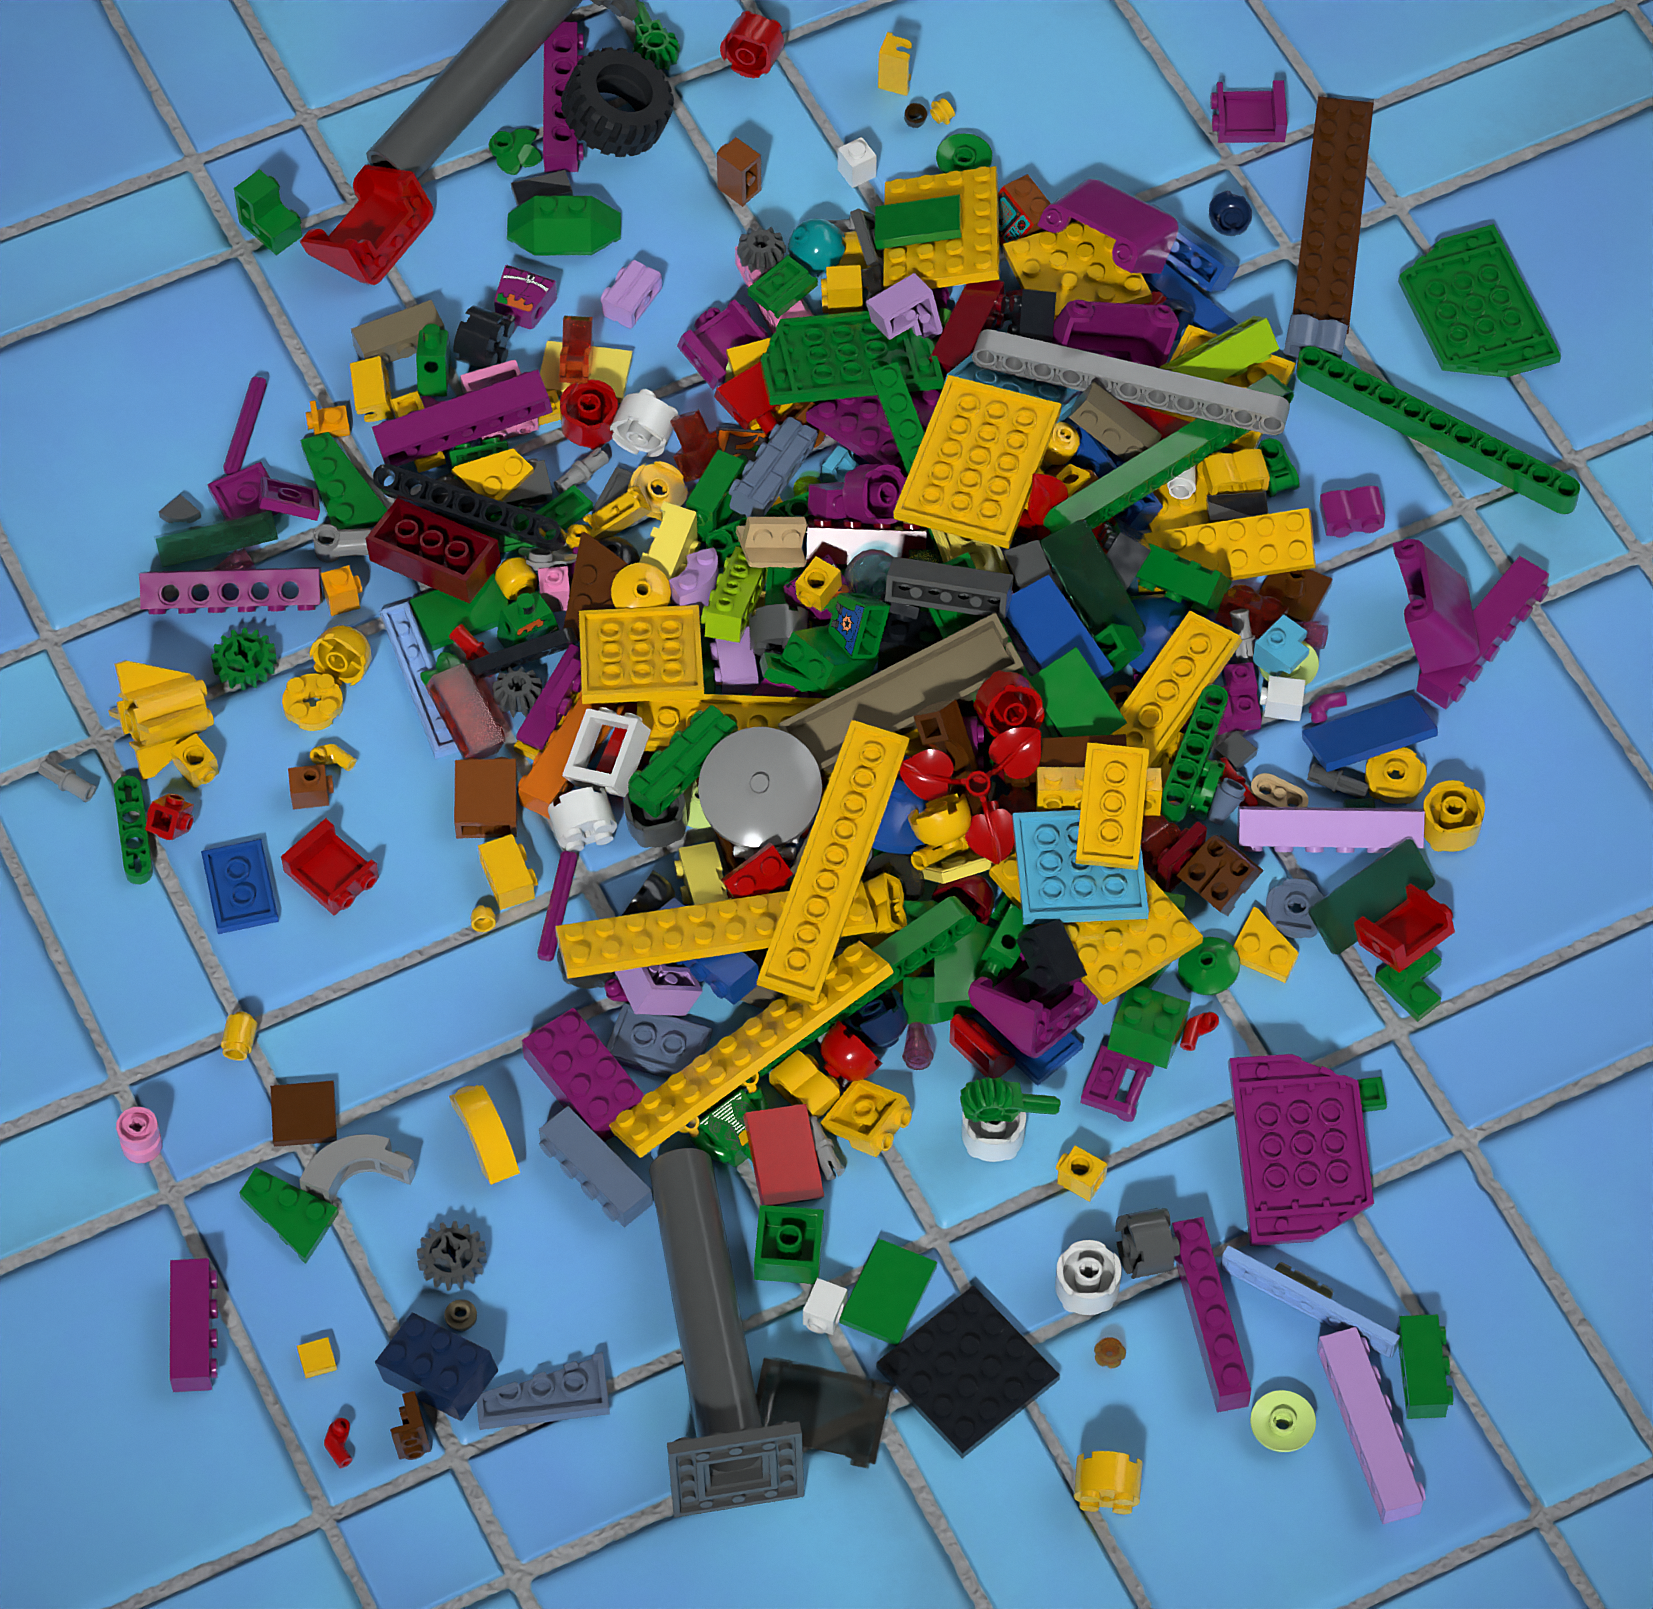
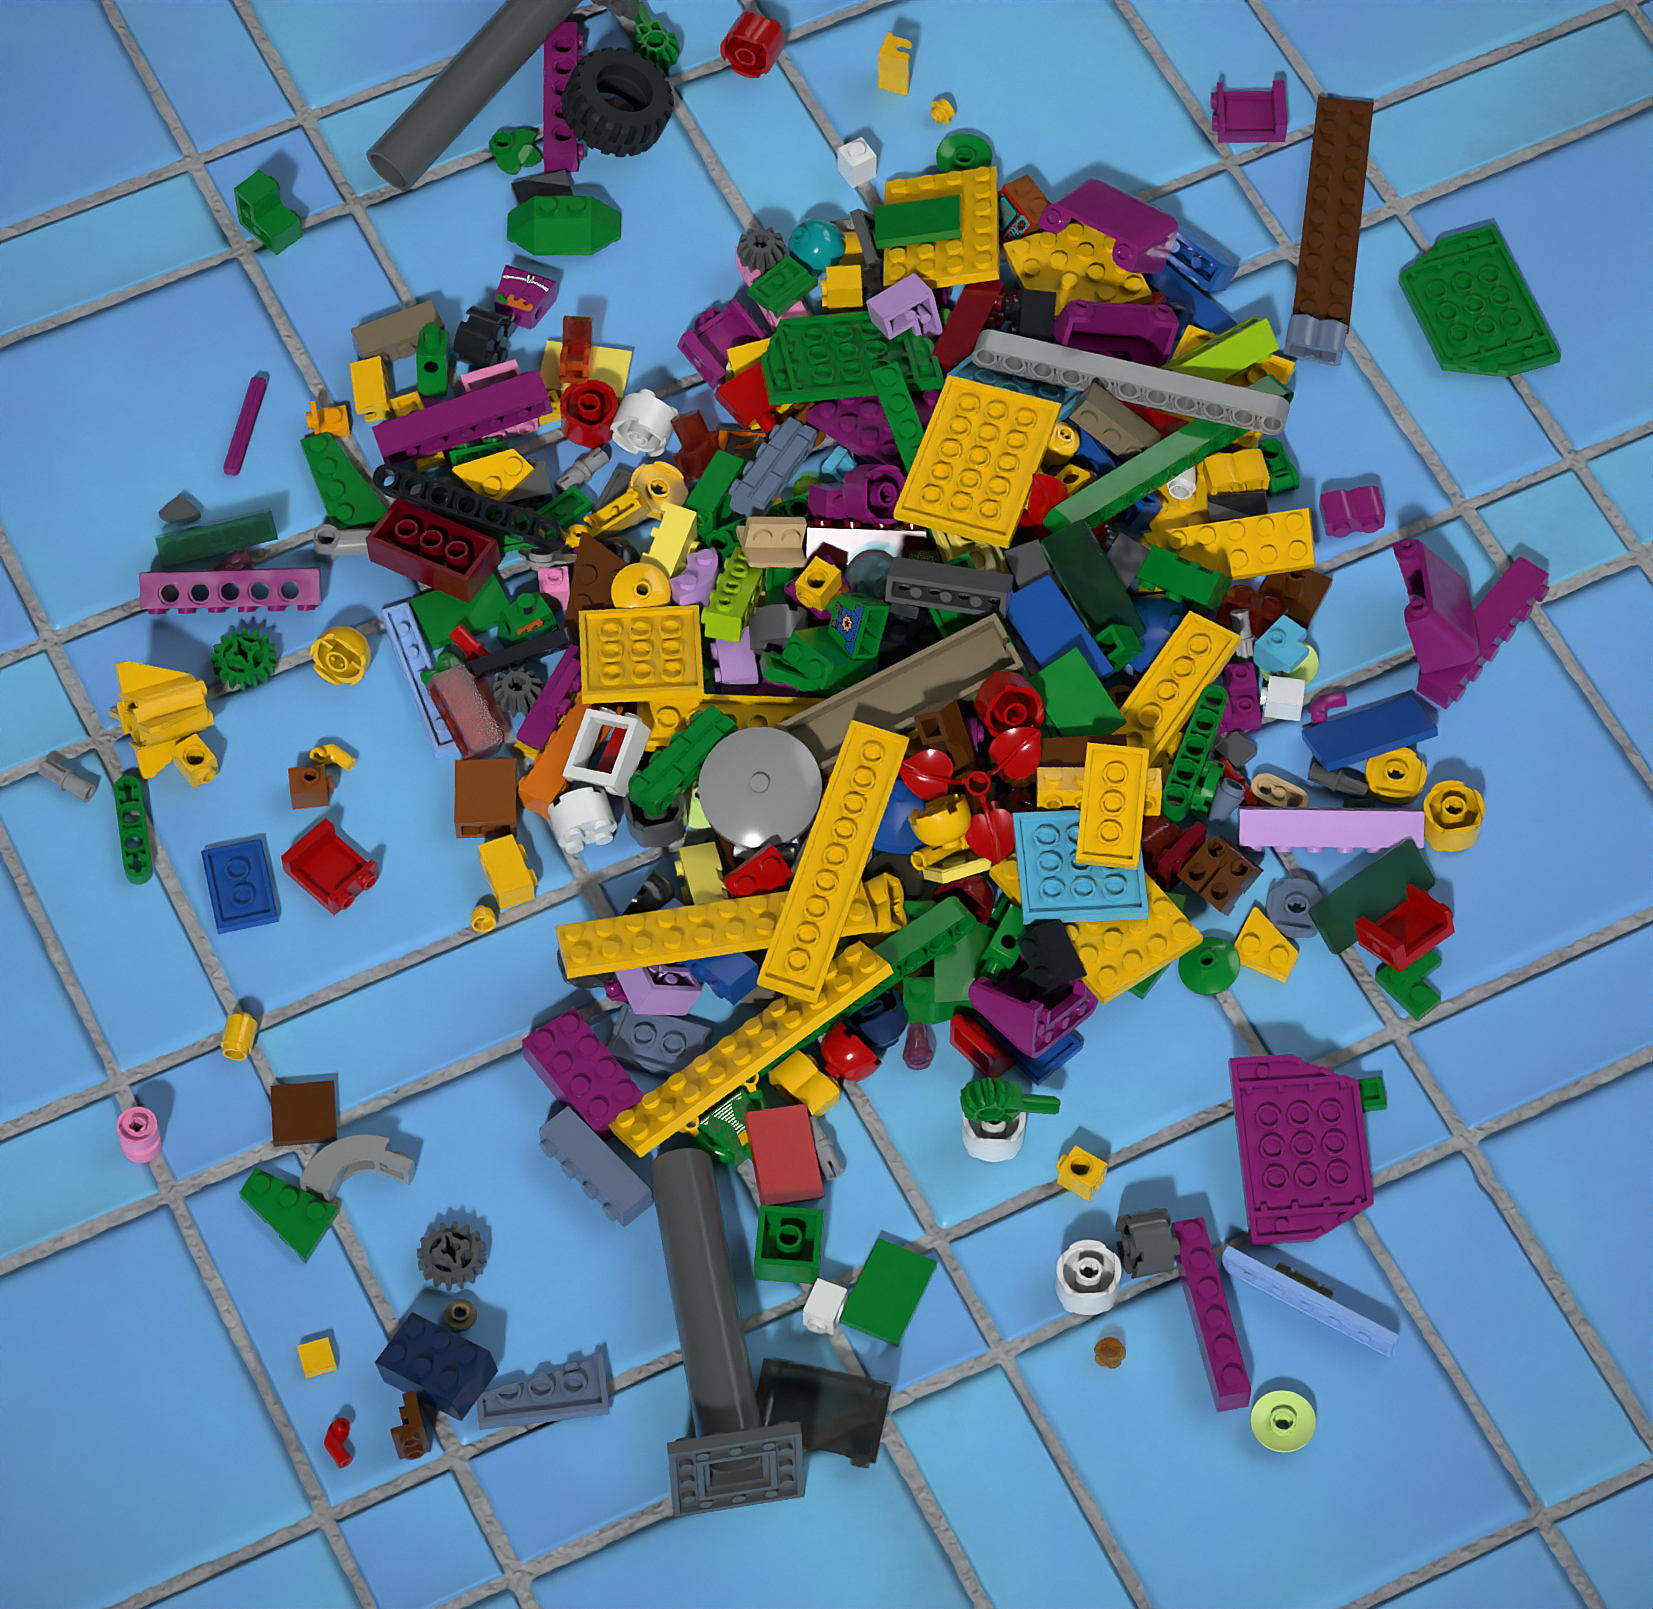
(169, 816): red brick -> none
(192, 1325): magenta brick -> none
(239, 491): magenta tile -> none
(289, 498): magenta tile -> none
(312, 686): yellow plate -> none
(341, 590): light orange brick -> none
(377, 228): red windscreen -> none
(486, 1132): yellow arch -> none
(516, 578): yellow head -> none
(557, 905): magenta axle -> none
(631, 293): lavender brick -> none
(738, 171): dark orange brick -> none
(868, 1117): yellow plate -> none
(913, 111): dark brown hinge -> none
(967, 1371): black plate -> none
(1107, 1079): magenta plate -> none
(1108, 1482): yellow brick -> none
(1148, 1025): green brick -> none
(1197, 1027): red arm -> none
(1230, 214): dark blue hair -> none
(1316, 633): clear pink cone -> none
(1368, 396): green beam -> none
(1370, 1425): lavender brick -> none
(1424, 1366): green brick -> none

